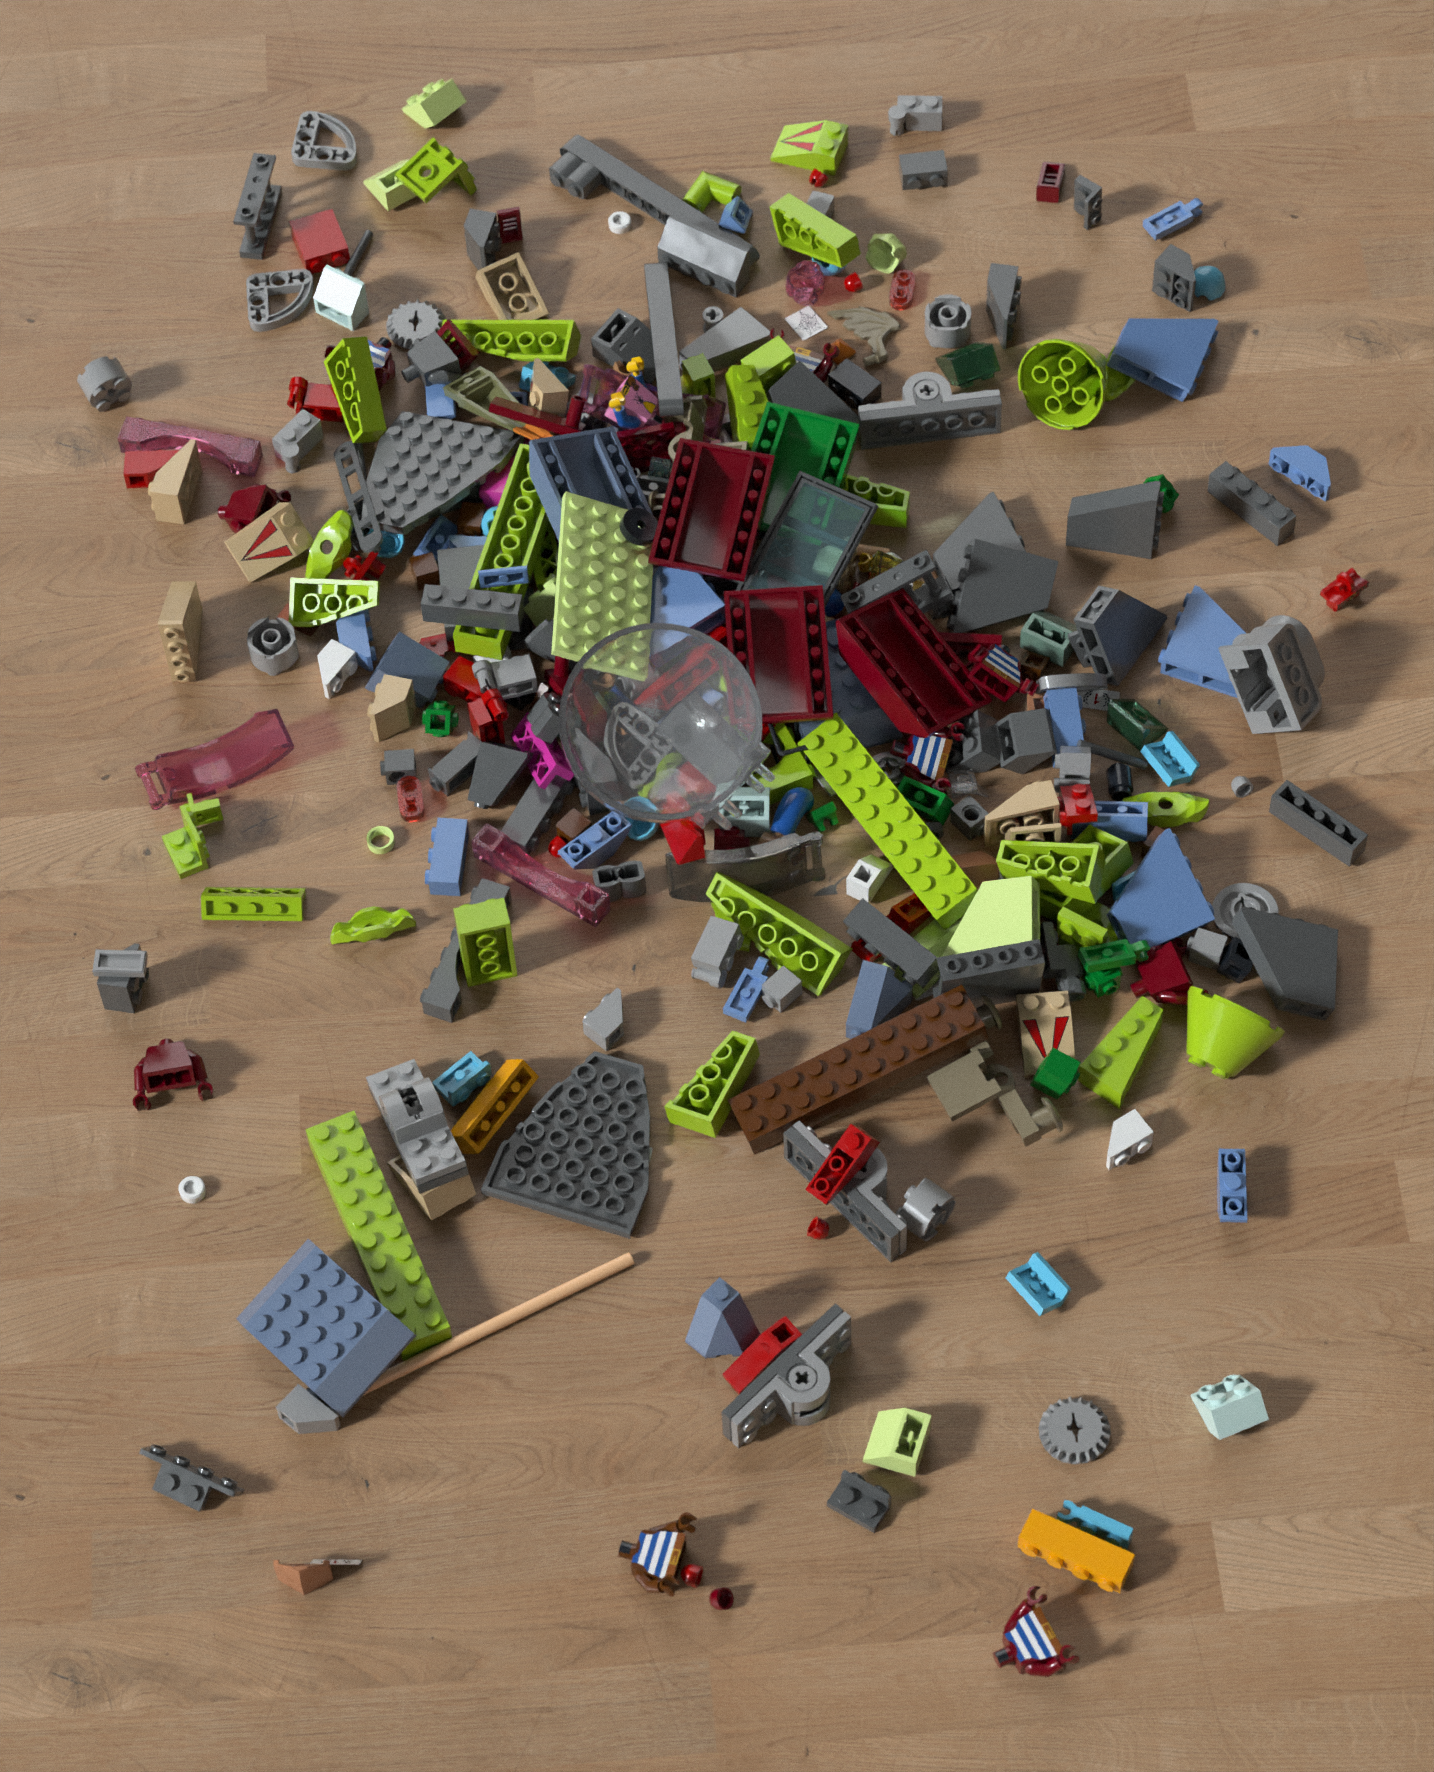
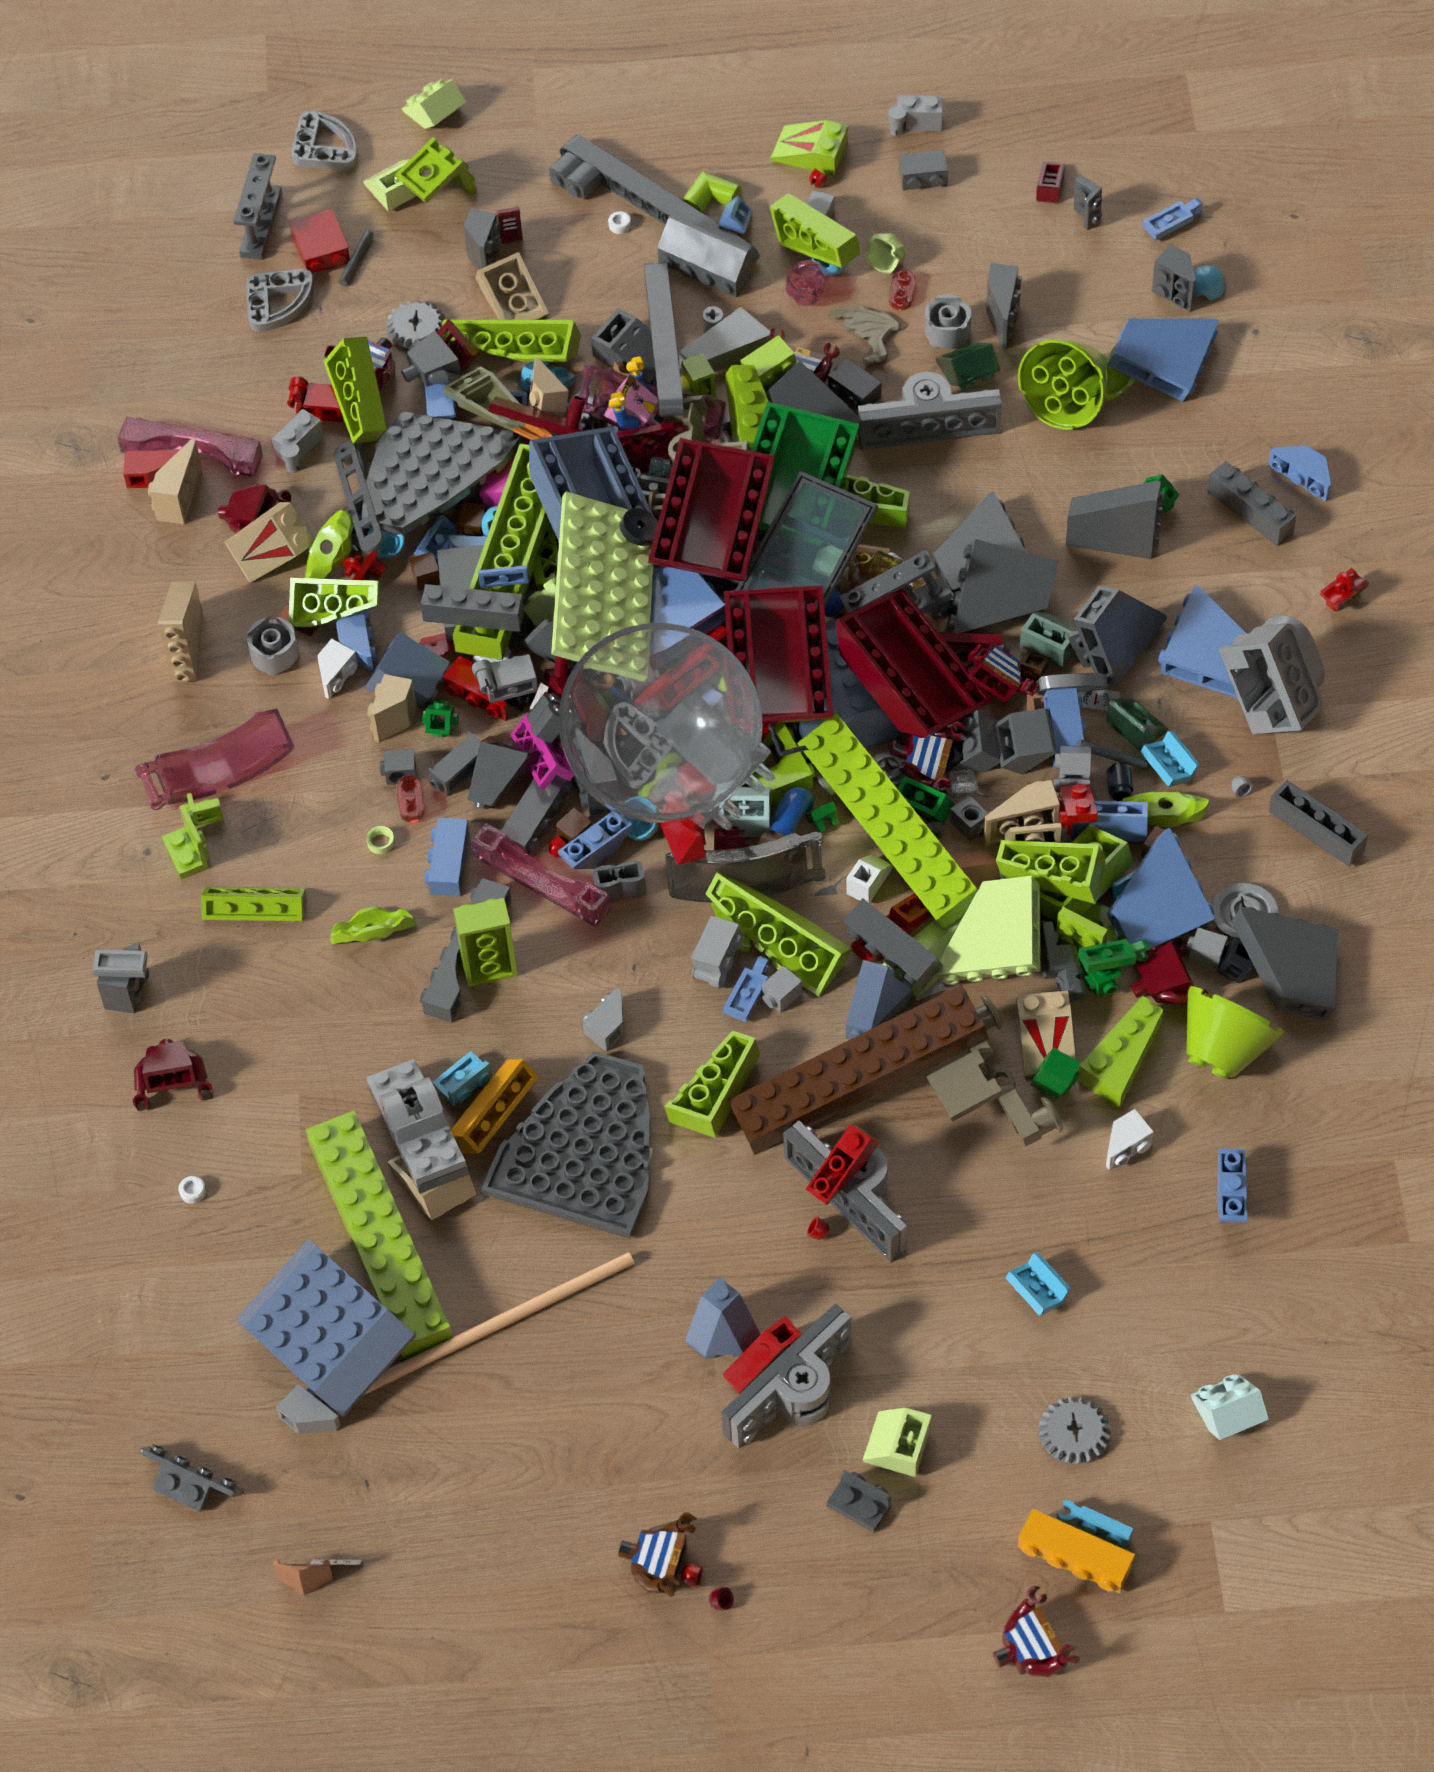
(105, 383): light grey brick -> none
(341, 298): light aqua slope -> none
(487, 716): red hinge -> none
(806, 323): white sticker -> none
(845, 351): orange slope -> none
(853, 283): red hinge -> none
(926, 1208): light grey brick -> none
(993, 972): dark grey panel -> none

